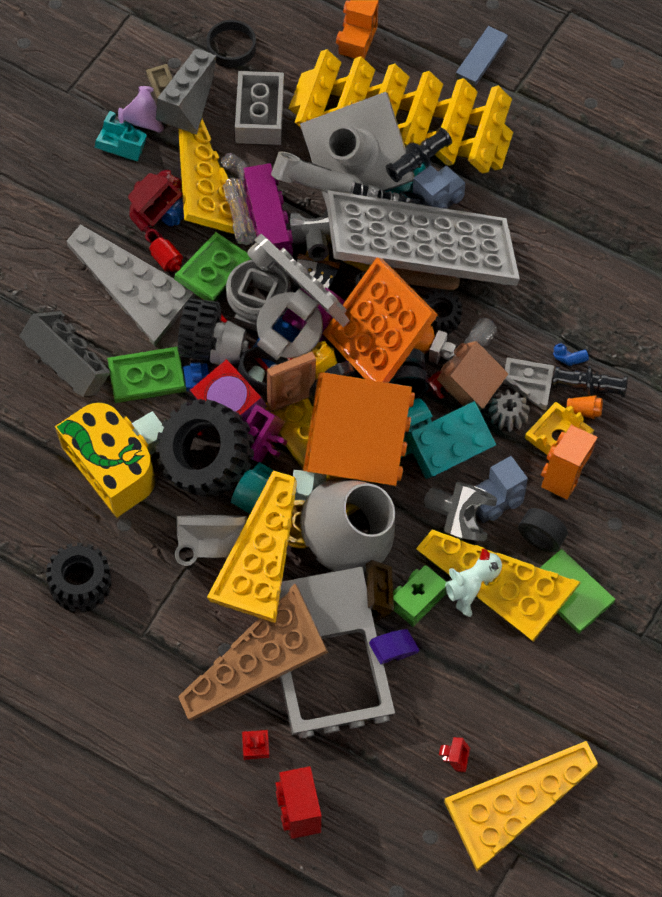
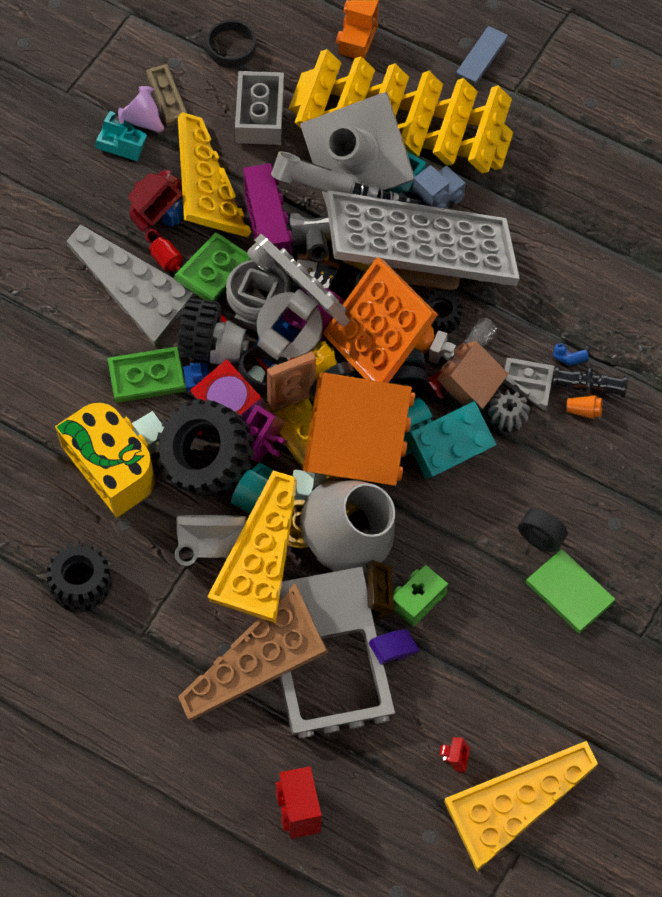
(65, 352): dark grey wedge -> none
(187, 93): dark grey wedge -> none
(235, 161): clear arm -> none
(243, 224): clear axle -> none
(255, 744): red tile -> none
(418, 154): black piece -> none
(460, 509): dark grey connector -> none
(467, 583): light aqua animal -> none
(507, 484): sand blue brick -> none
(520, 593): yellow wing -> none
(554, 419): yellow piece -> none
(567, 461): orange brick -> none

